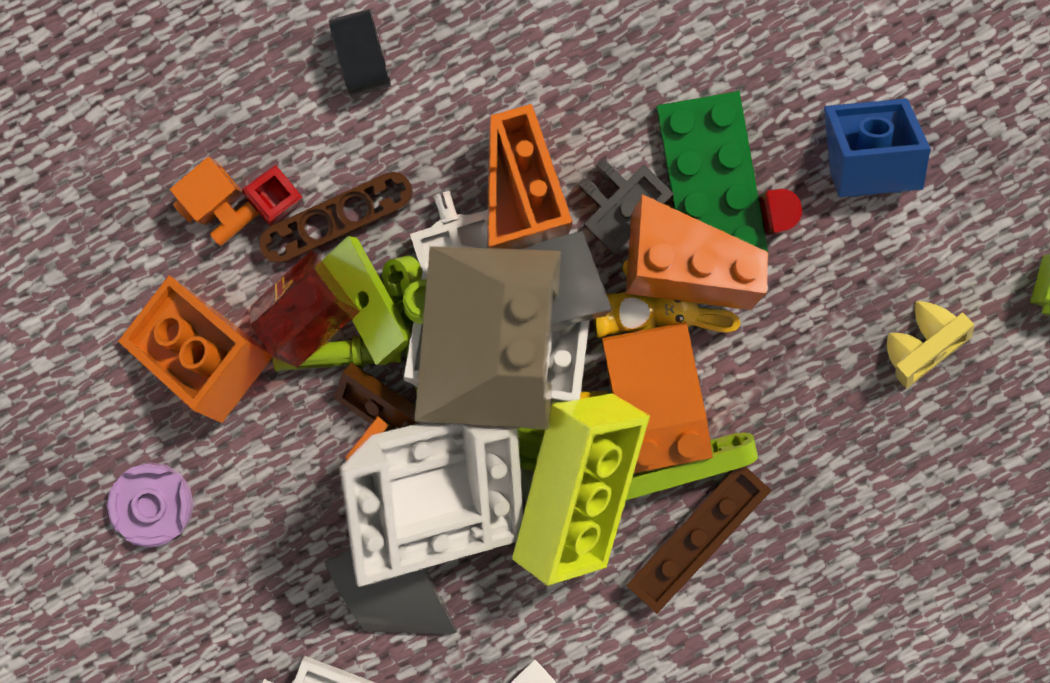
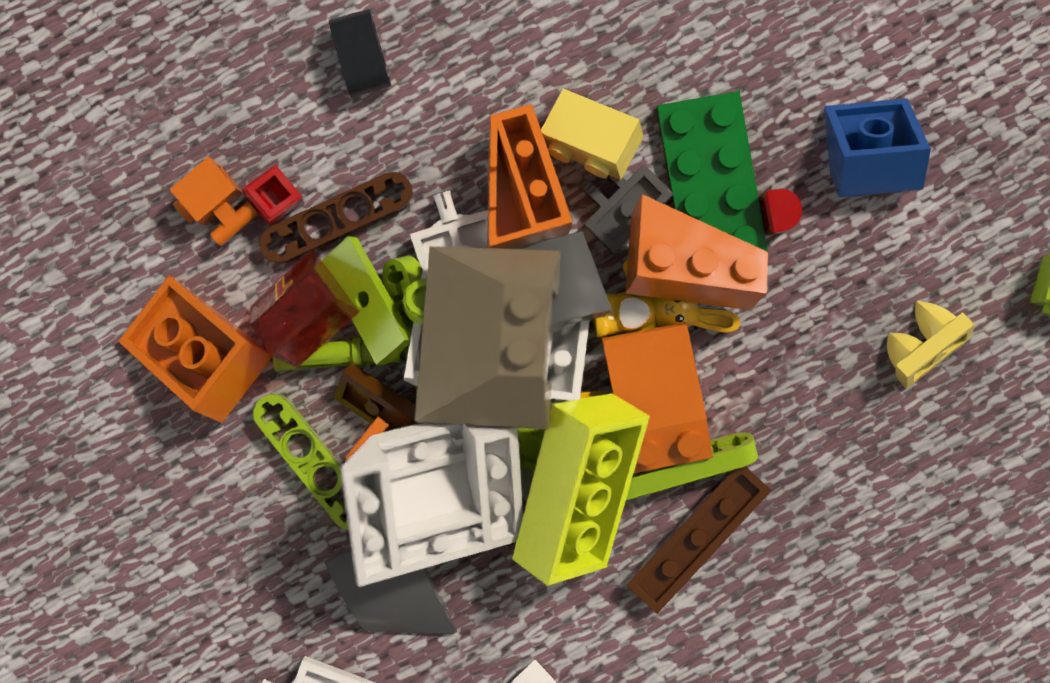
(165, 497): lavender tile -> none
(305, 466): none -> lime beam
(591, 135): none -> light yellow brick

